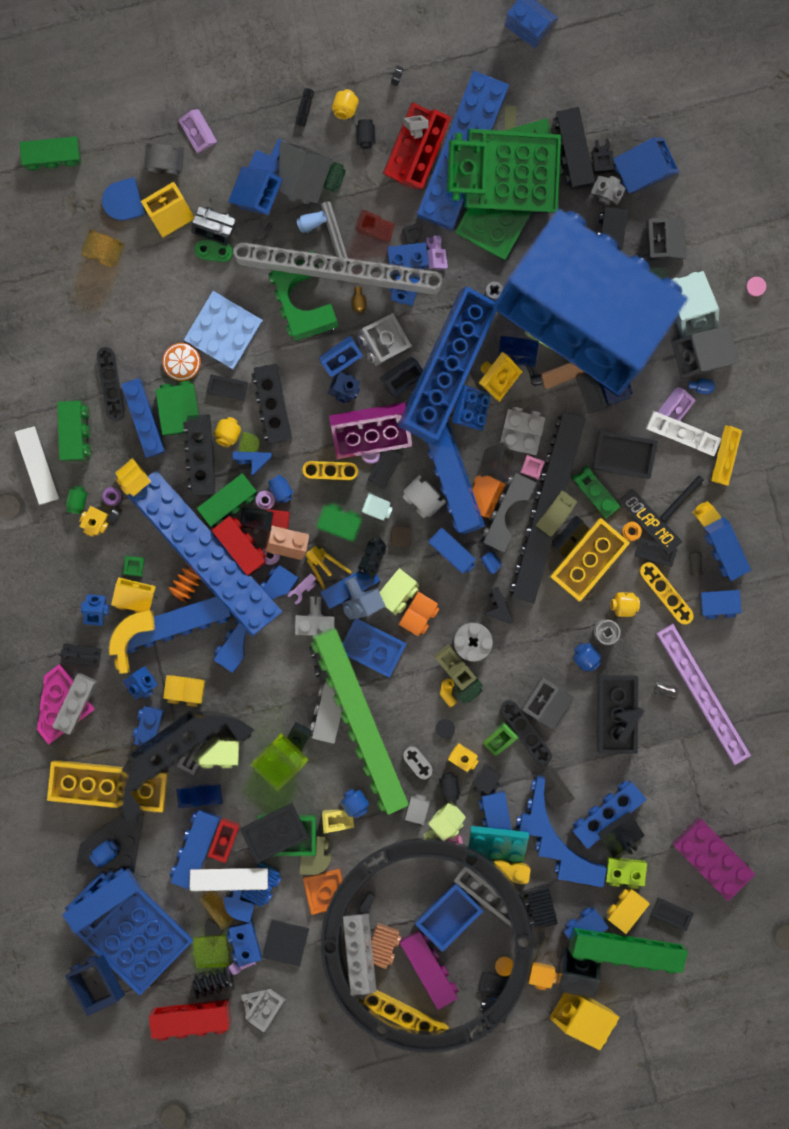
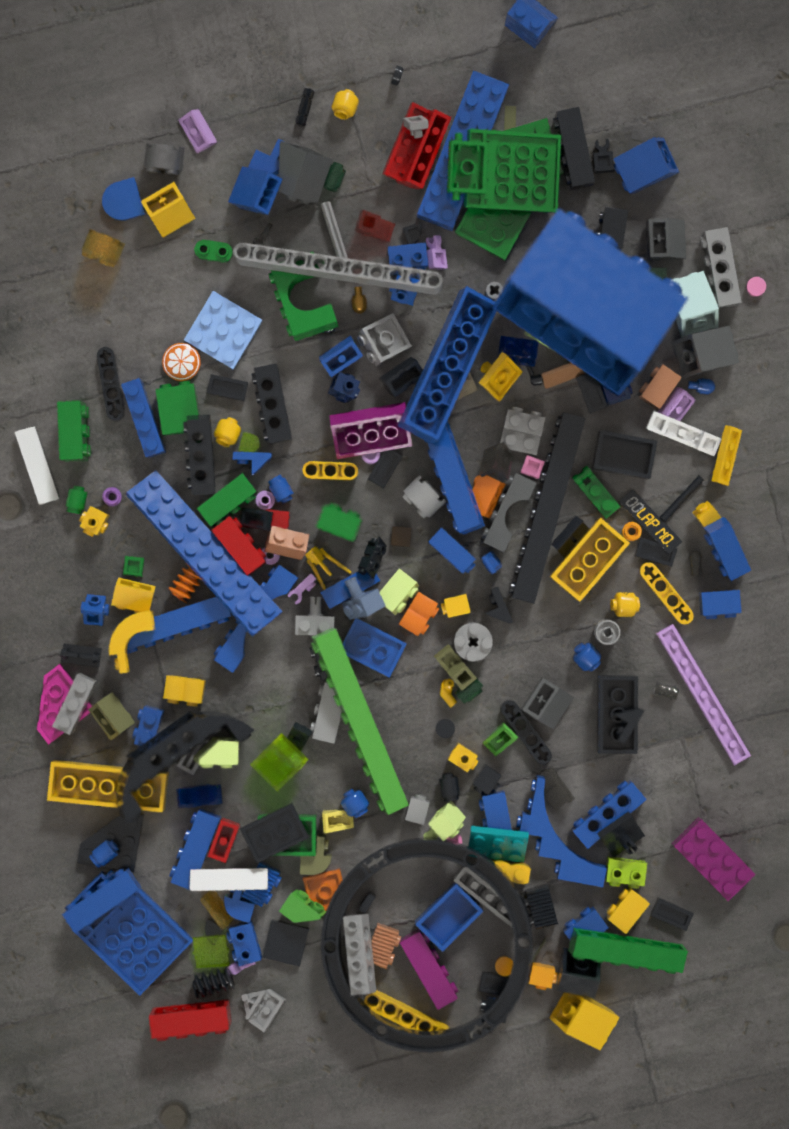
(50, 153): green brick -> none
(81, 990): dark blue window -> none
(111, 716): none -> olive brick
(114, 516): black tile -> none
(132, 478): yellow brick -> none
(140, 683): blue brick -> none
(213, 225): brick -> none
(301, 908): none -> bright green slope
(310, 221): light blue cone -> none
(365, 133): black brick -> none
(377, 507): light aqua slope -> none
(414, 765): light grey beam -> none
(455, 606): none -> yellow brick
(471, 408): blue tile -> none
(556, 513): olive brick -> none
(608, 190): light grey brick -> none
(659, 387): none -> nougat brick
(722, 239): none -> light grey brick

